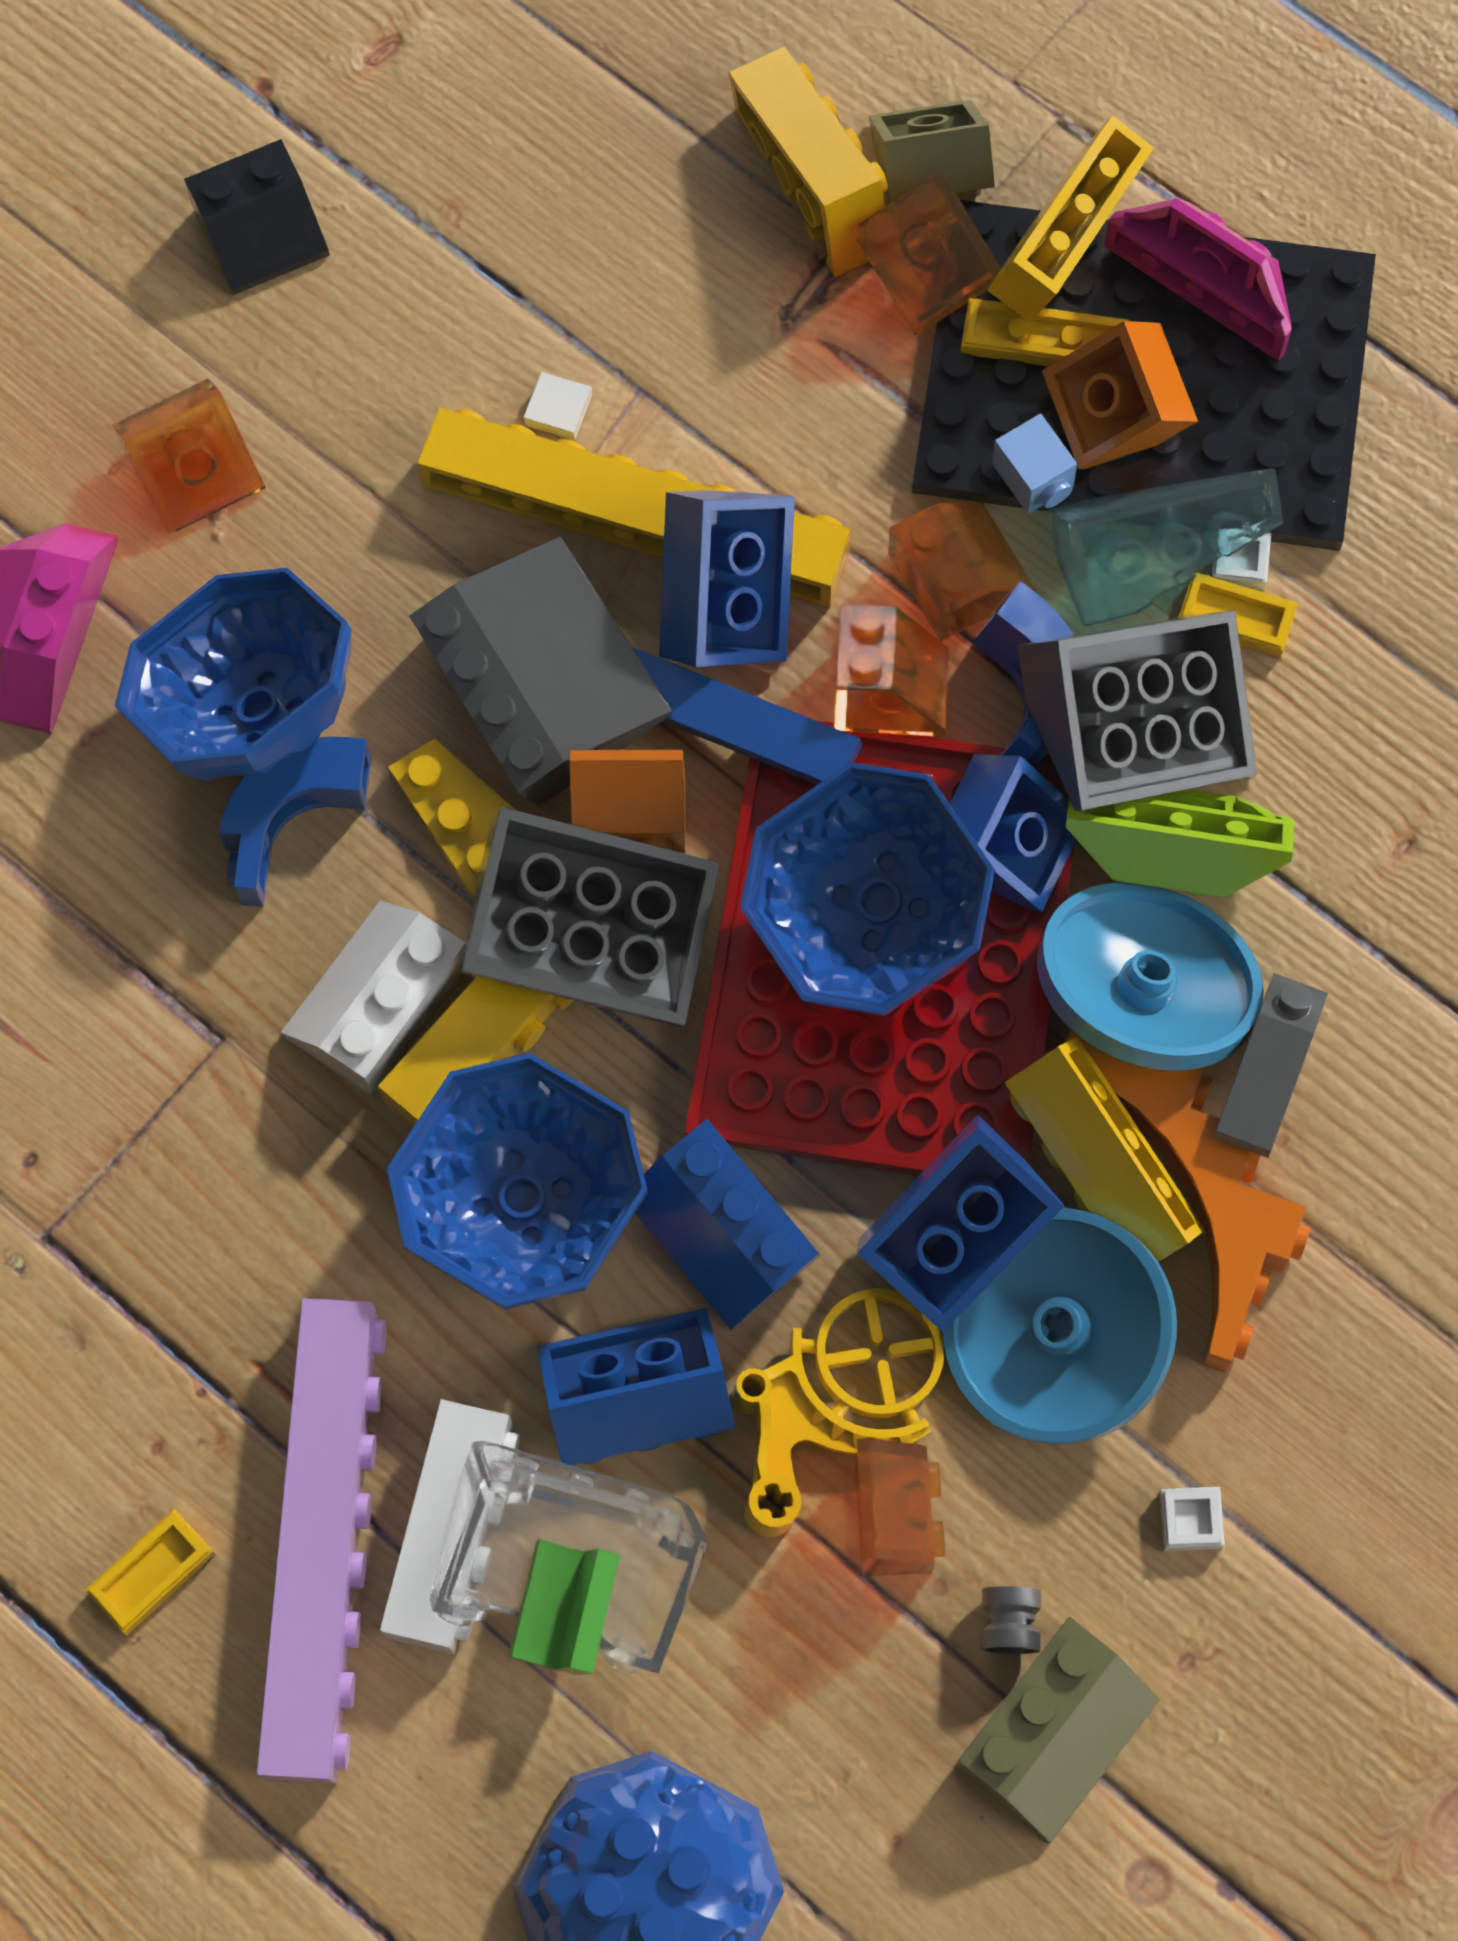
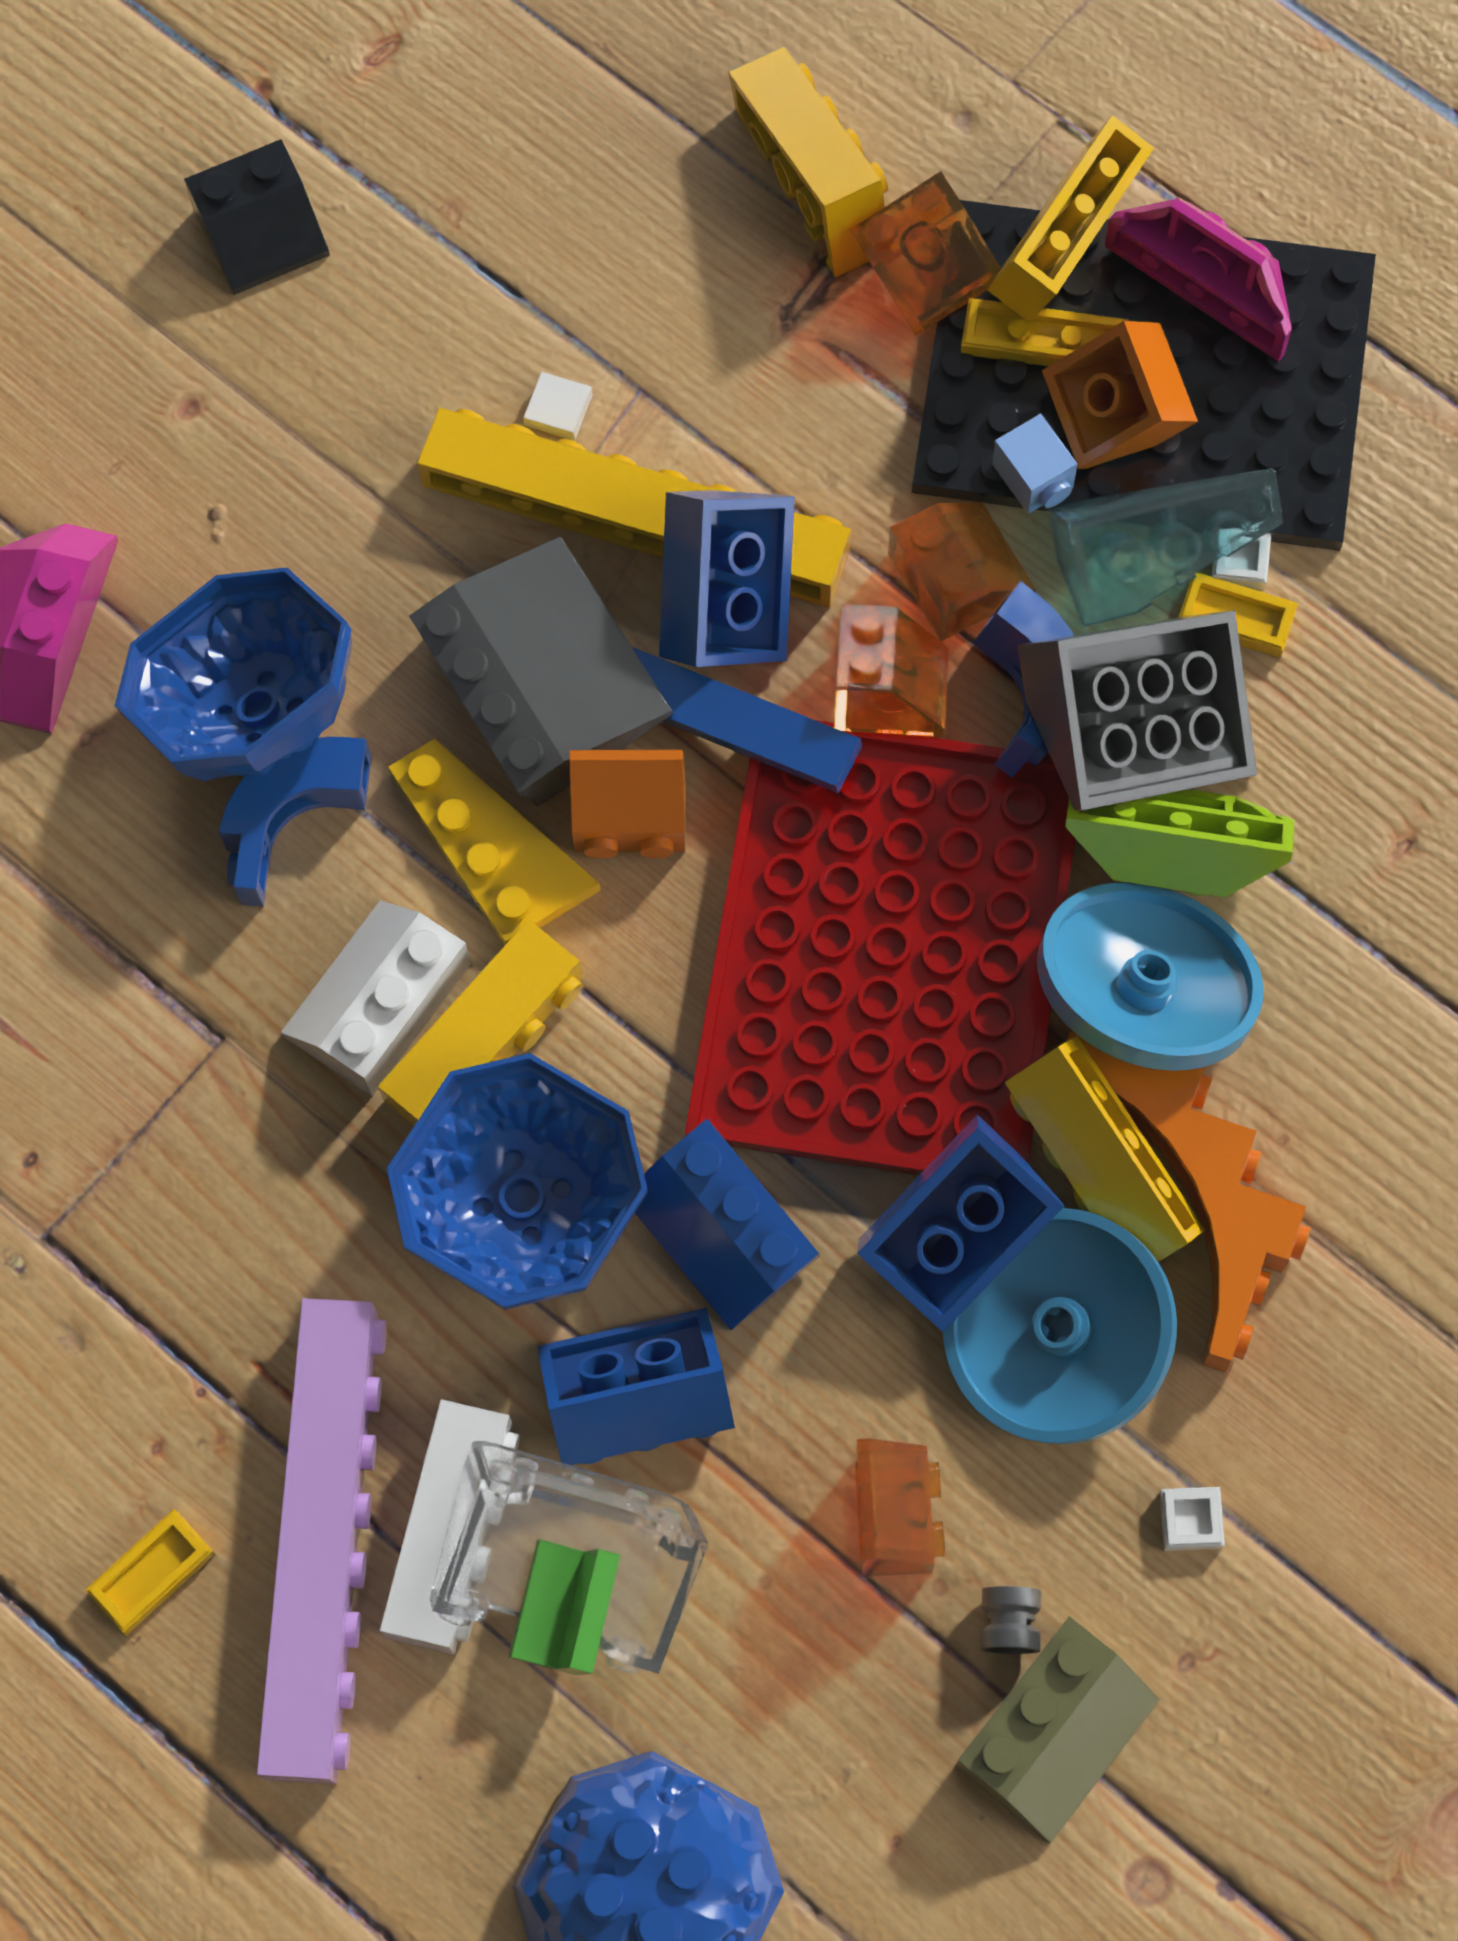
(189, 455): clear orange slope -> none
(589, 916): dark grey slope -> none
(793, 1413): yellow piece -> none
(867, 889): blue rock -> none
(930, 140): olive slope -> none
(1017, 825): blue slope -> none
(1270, 1065): dark grey slope -> none

